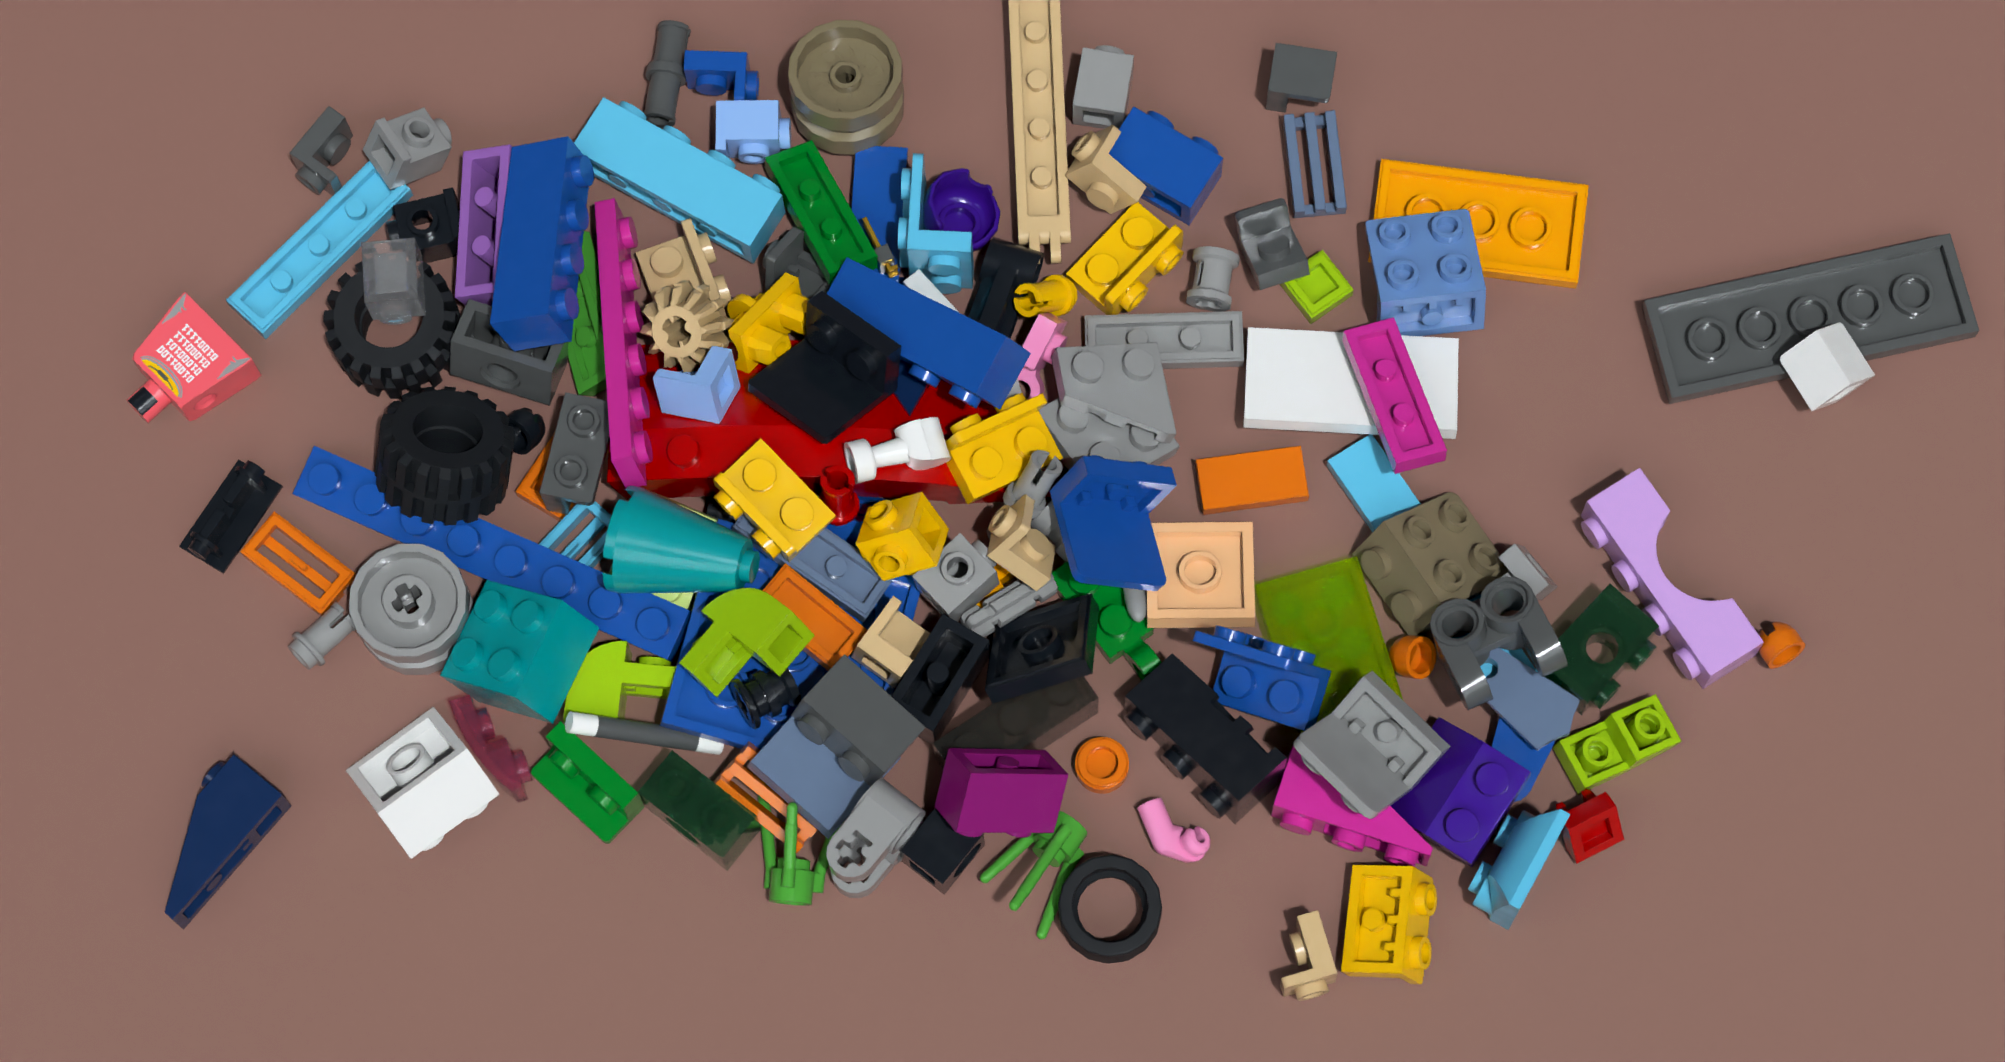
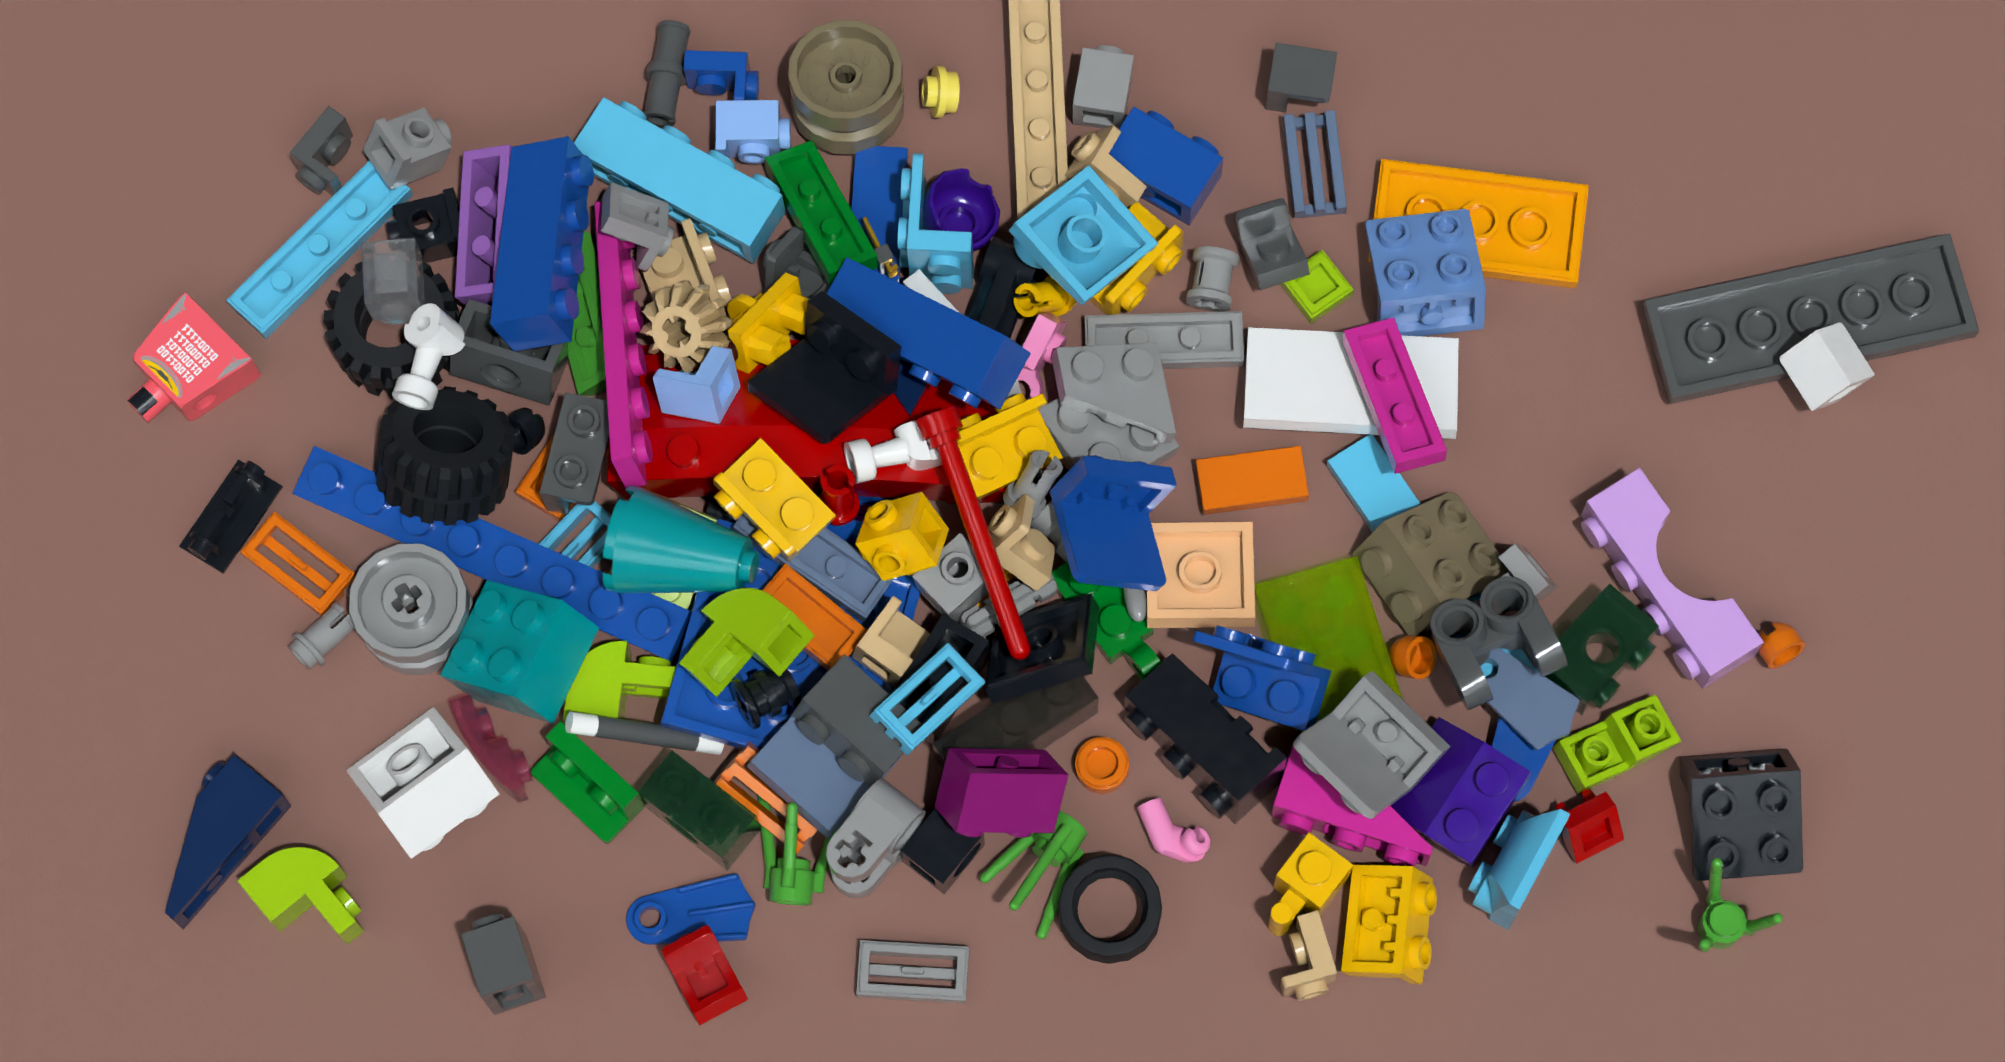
(297, 879): none -> lime brick
(433, 336): none -> white leg
(502, 963): none -> dark grey brick
(638, 220): none -> light grey bracket
(703, 974): none -> red bracket
(712, 902): none -> blue piece
(897, 727): none -> medium azure tile
(912, 993): none -> light grey tile
(940, 91): none -> light yellow plate
(942, 433): none -> red piece
(1081, 236): none -> medium azure slope
(1307, 882): none -> yellow brick
(1725, 921): none -> bright green plant
(1745, 813): none -> black bracket

